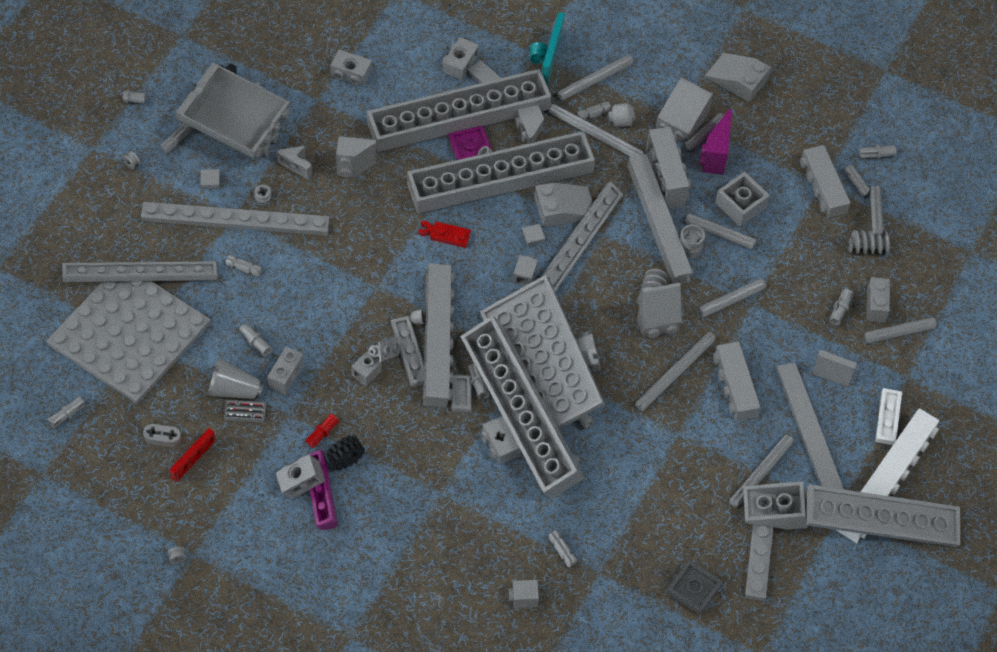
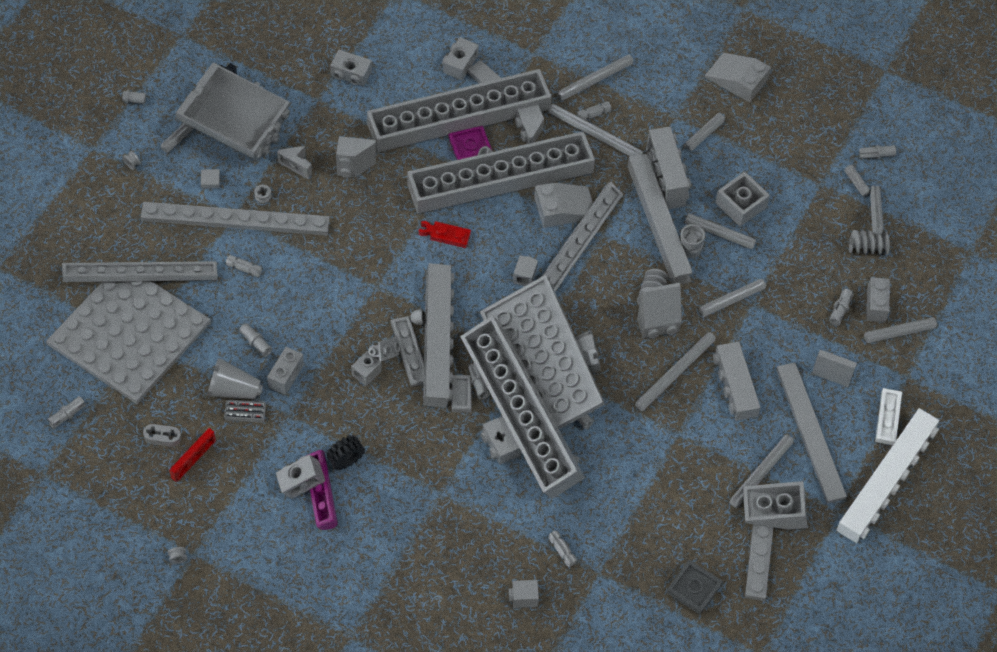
(322, 430): red axle -> none
(533, 234): light grey tile -> none
(538, 52): teal wheel -> none
(553, 47): teal tile -> none
(622, 115): light grey head -> none
(685, 110): light grey slope -> none
(715, 151): magenta slope -> none
(825, 181): light grey brick -> none
(883, 516): light grey plate -> none

